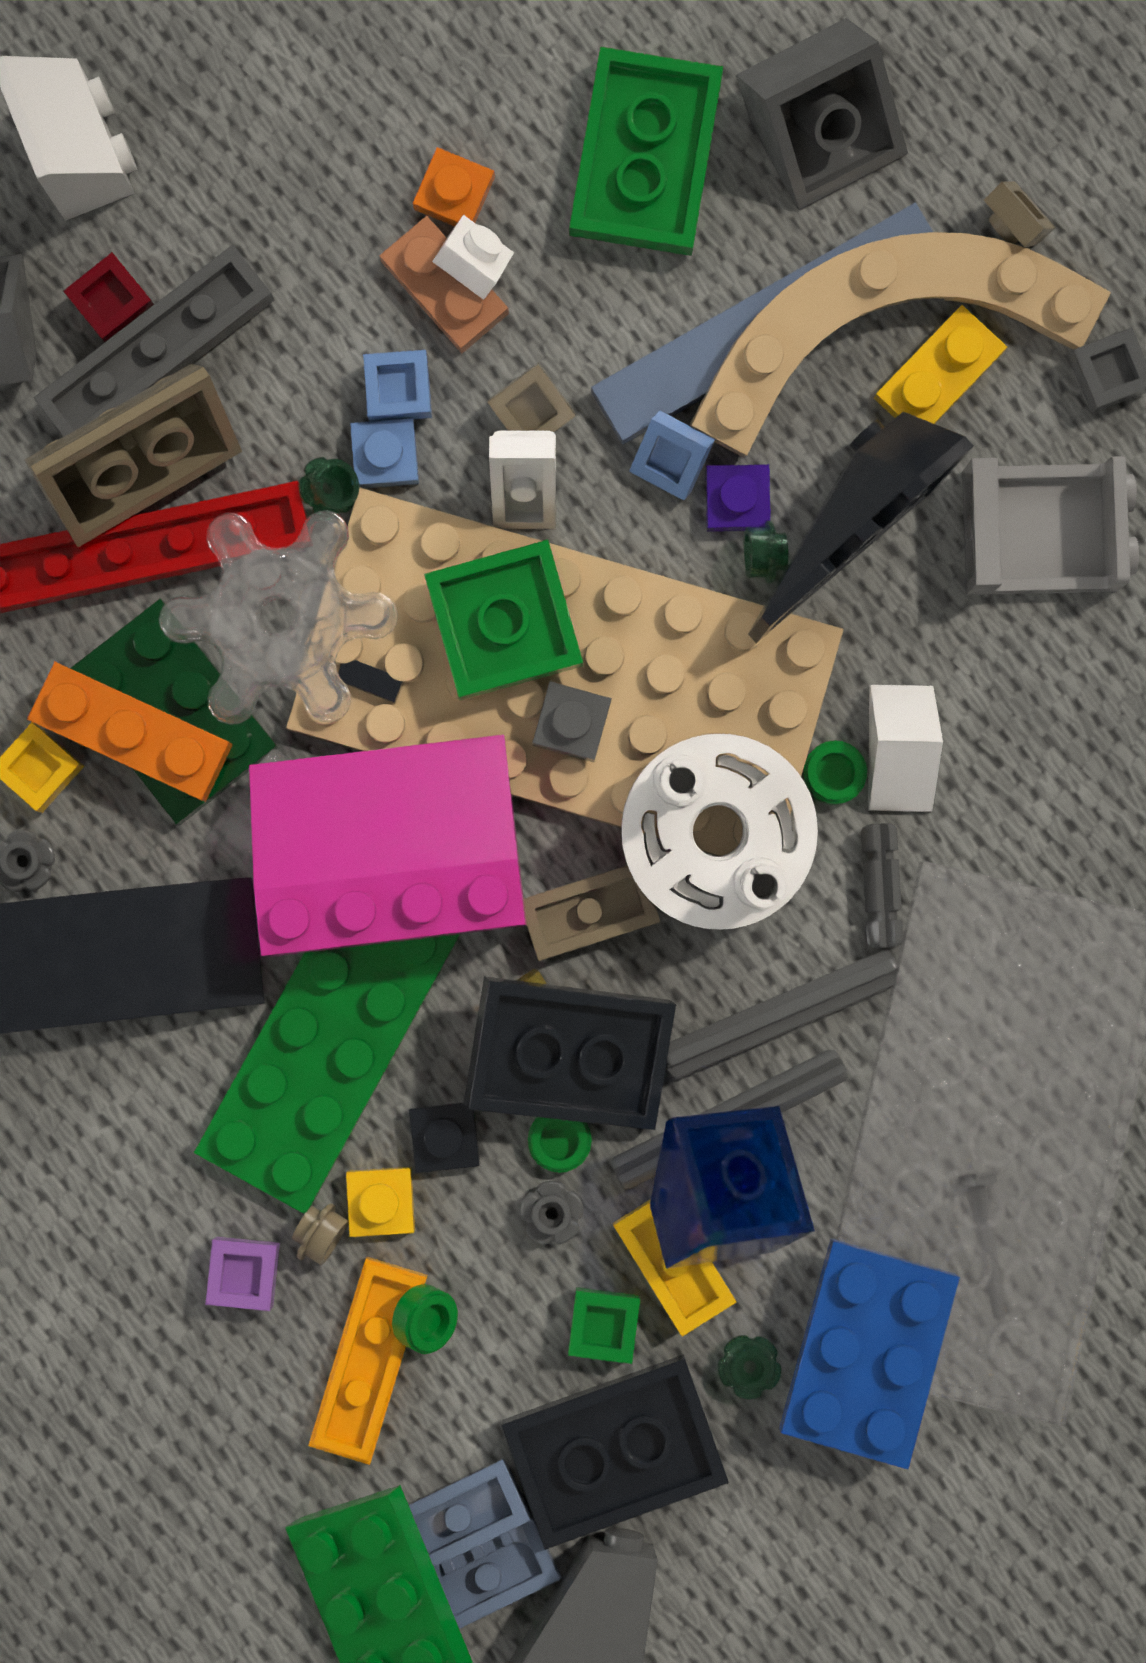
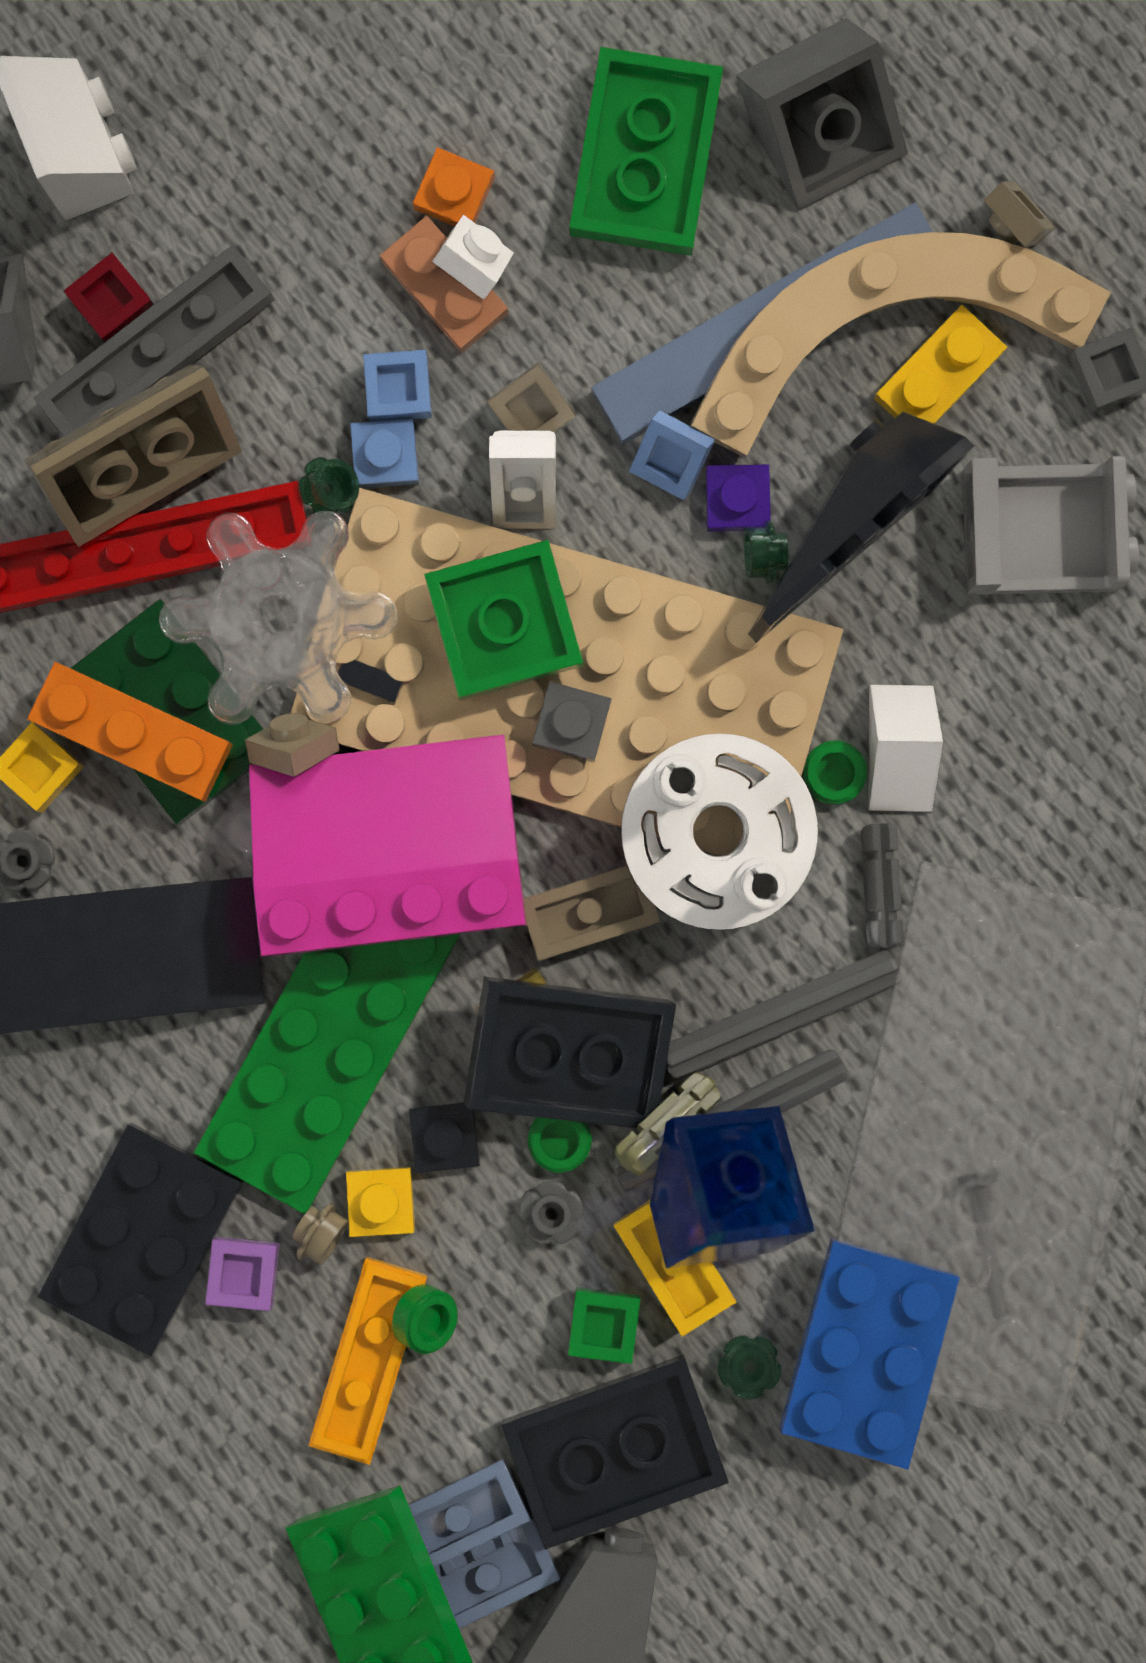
(140, 1239): none -> black plate
(292, 744): none -> dark tan plate
(639, 1151): none -> olive axle

